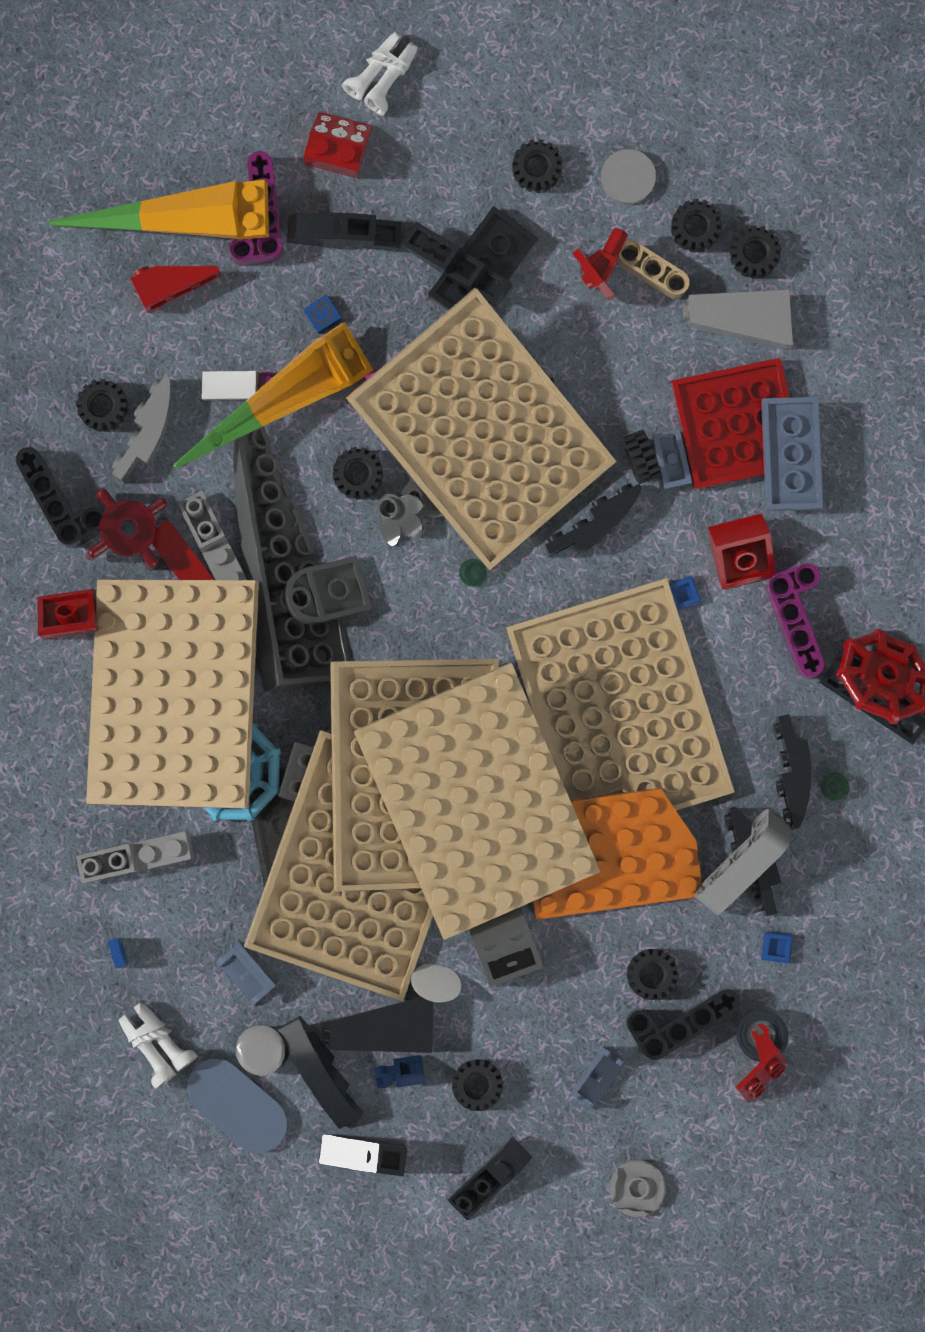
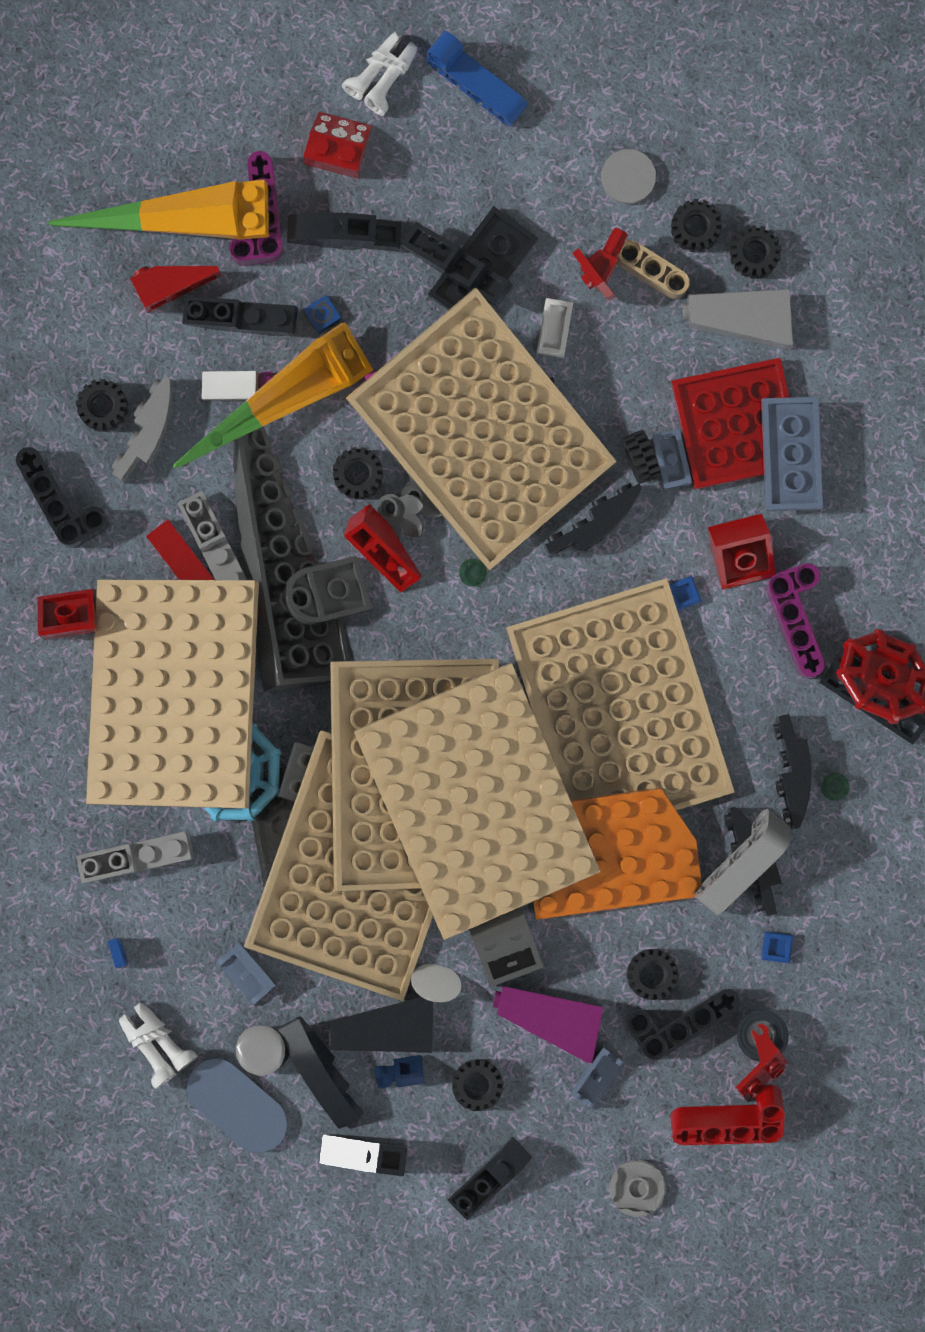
(112, 536): dark red plate -> none
(239, 316): none -> black slope
(381, 547): none -> red slope
(474, 79): none -> blue beam
(542, 150): black tyre -> none
(554, 328): none -> white tile
(557, 1020): none -> magenta slope
(733, 1122): none -> red beam

